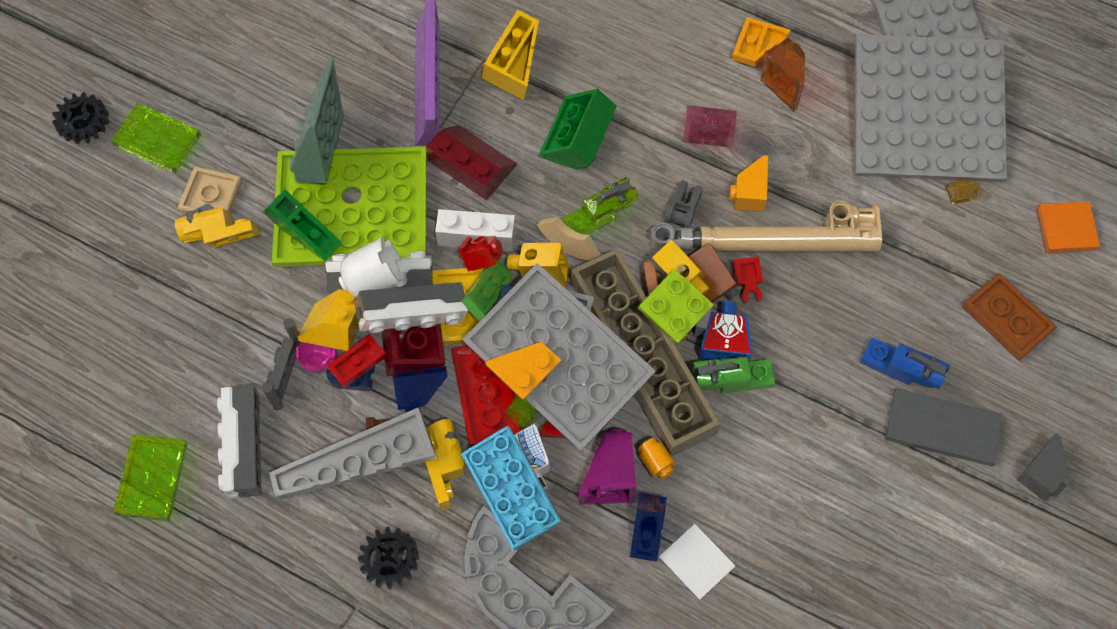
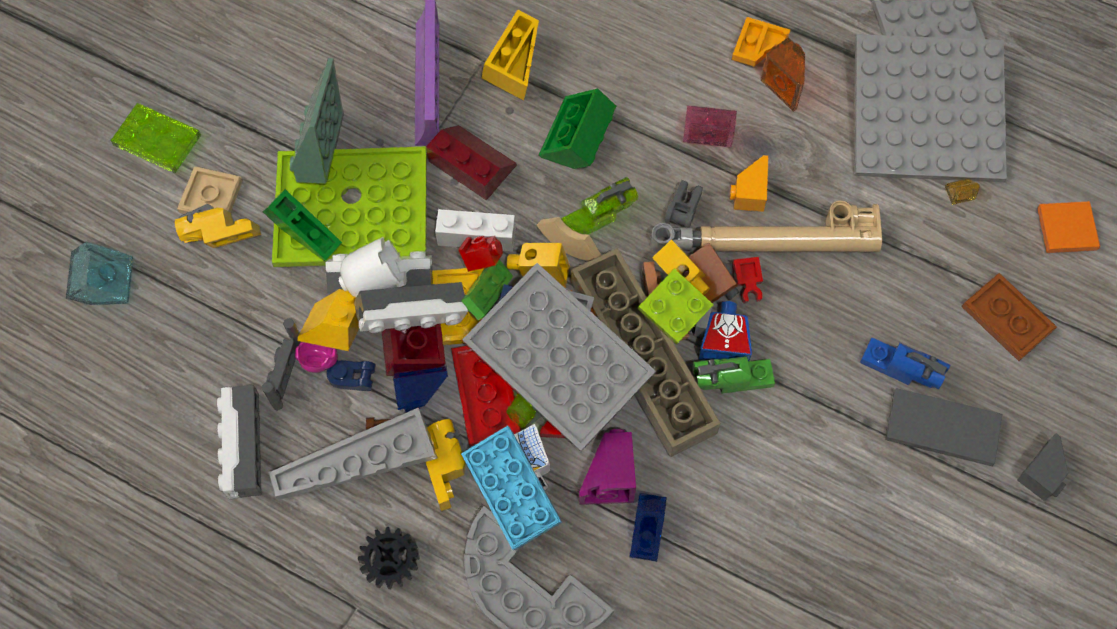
(80, 117): black gear -> none
(99, 275): none -> clear light blue slope
(150, 477): clear neon green plate -> none
(356, 361): red plate -> none
(524, 368): light orange wing -> none
(656, 458): light orange brick -> none
(697, 561): white sticker -> none

